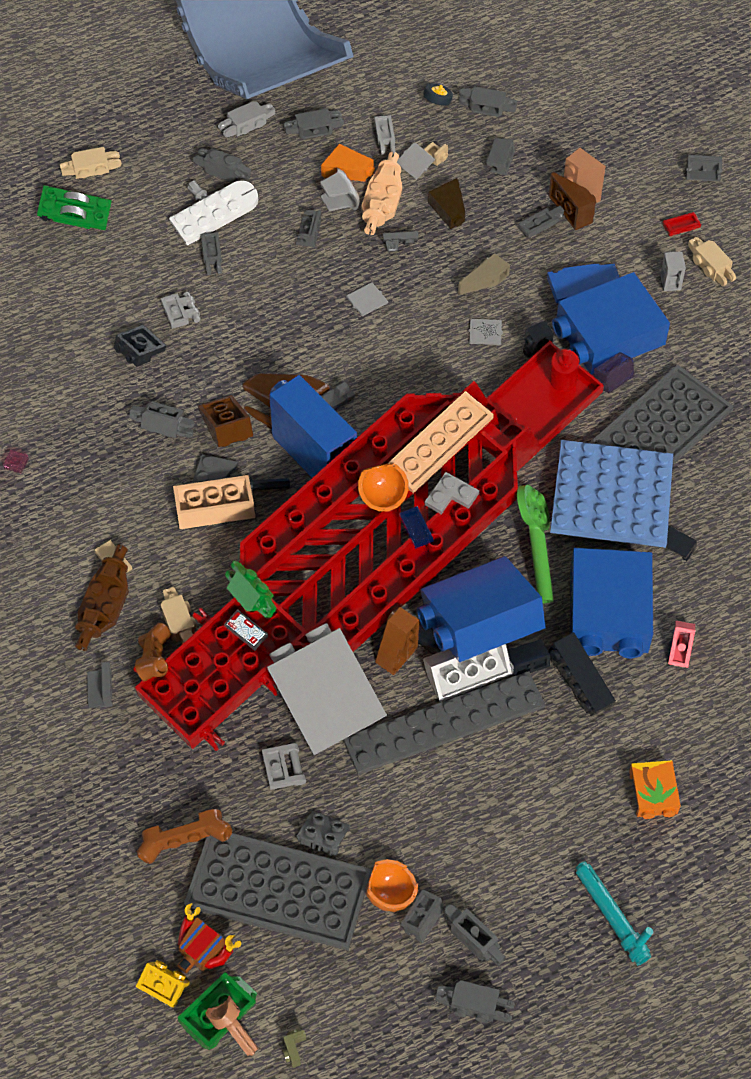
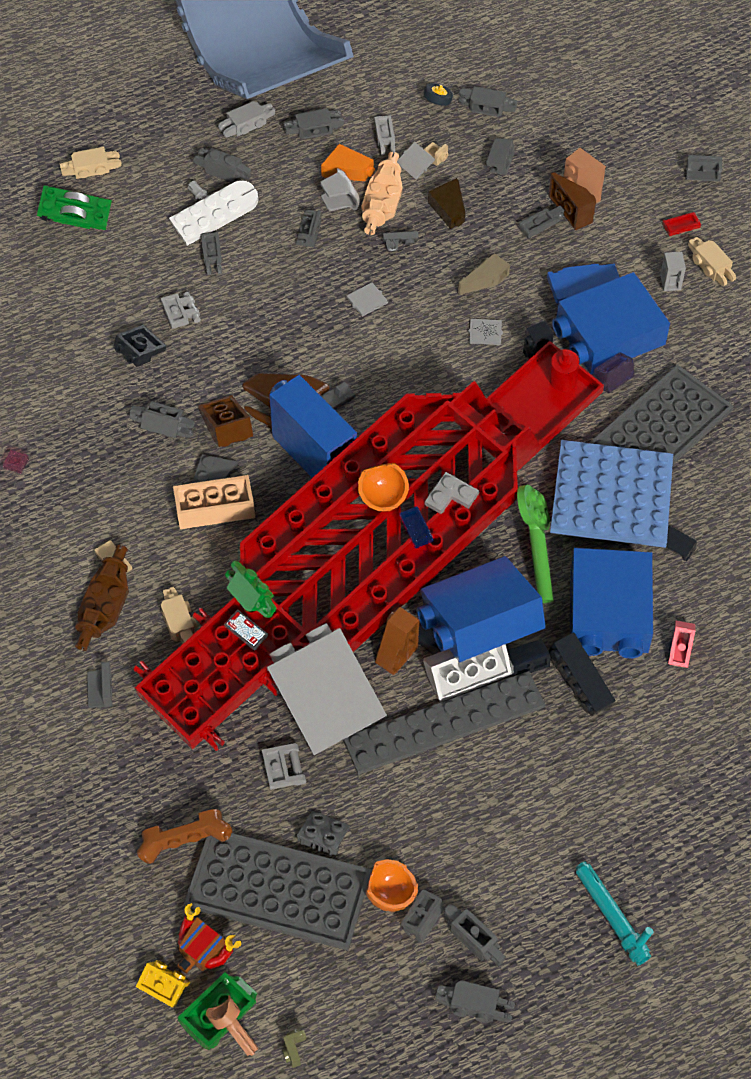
(152, 662): dark orange plate -> none
(269, 484): black axle -> none
(442, 439): light nougat plate -> none
(655, 789): orange panel -> none

